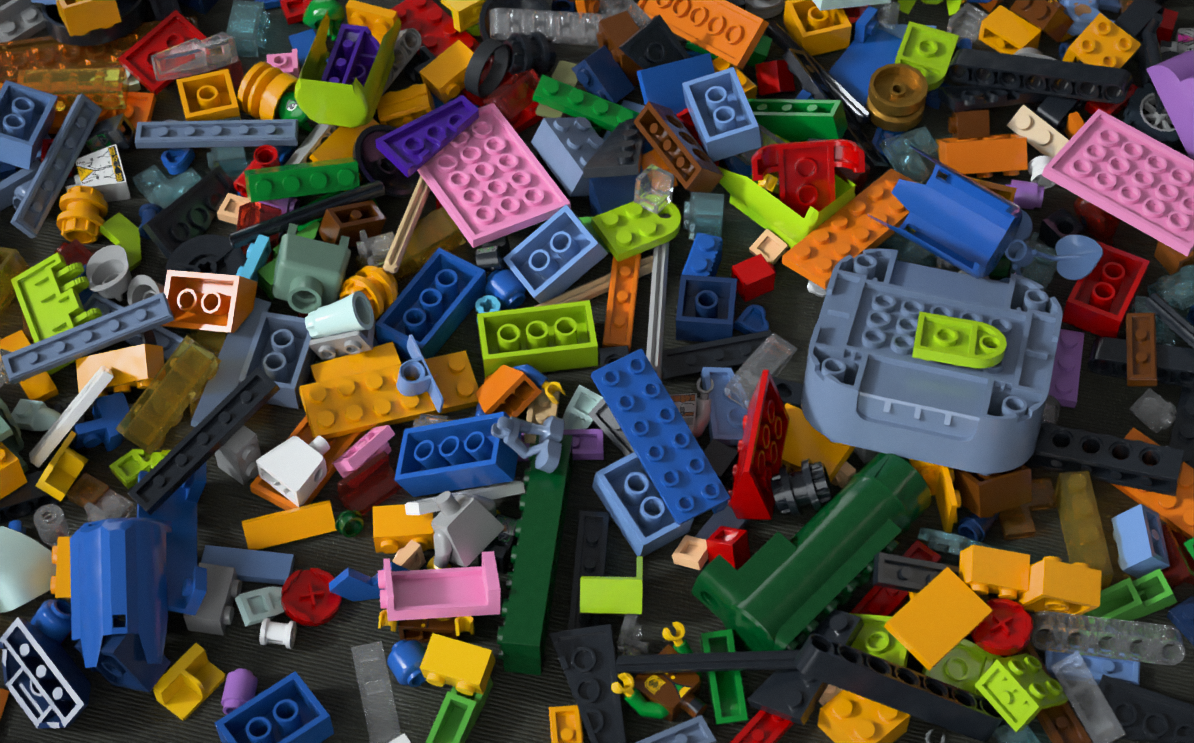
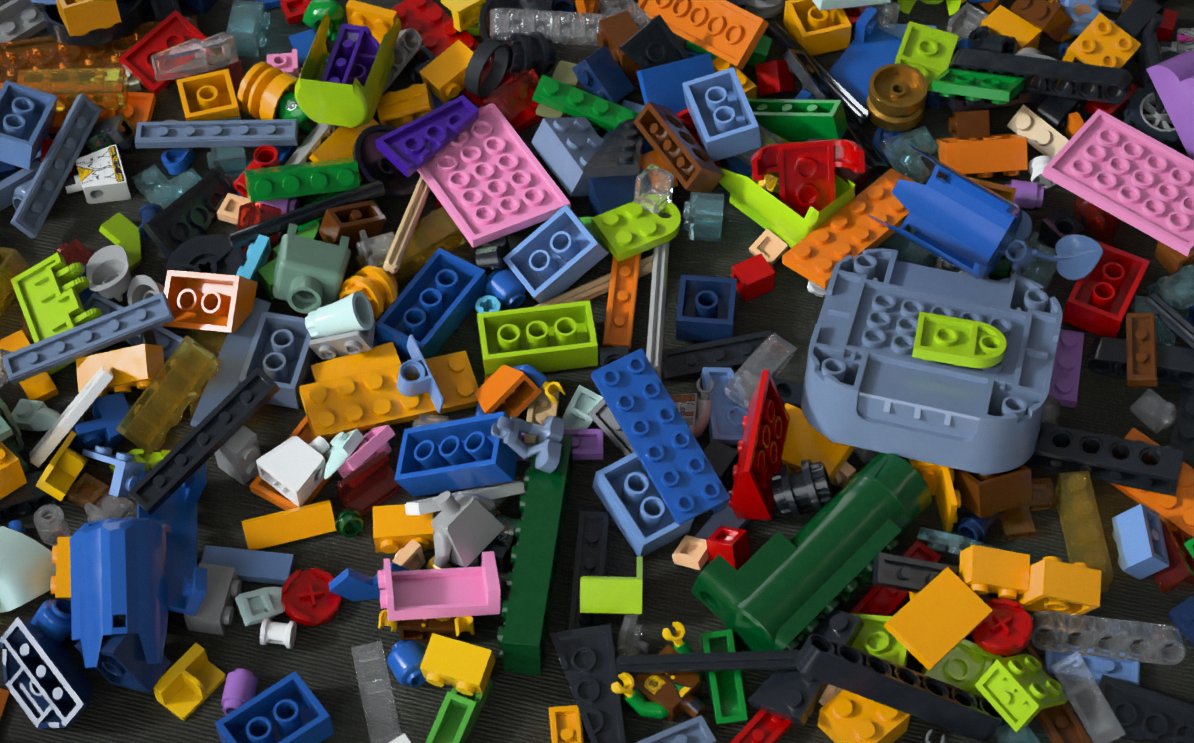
(82, 214): light orange piece -> none
(125, 471): none -> medium blue bracket
(341, 449): none -> light aqua plate
(704, 256): blue brick -> none
(752, 320): blue tile -> none
(977, 85): none -> green plate
(985, 40): none -> black piece
(1135, 598): bright green slope -> none

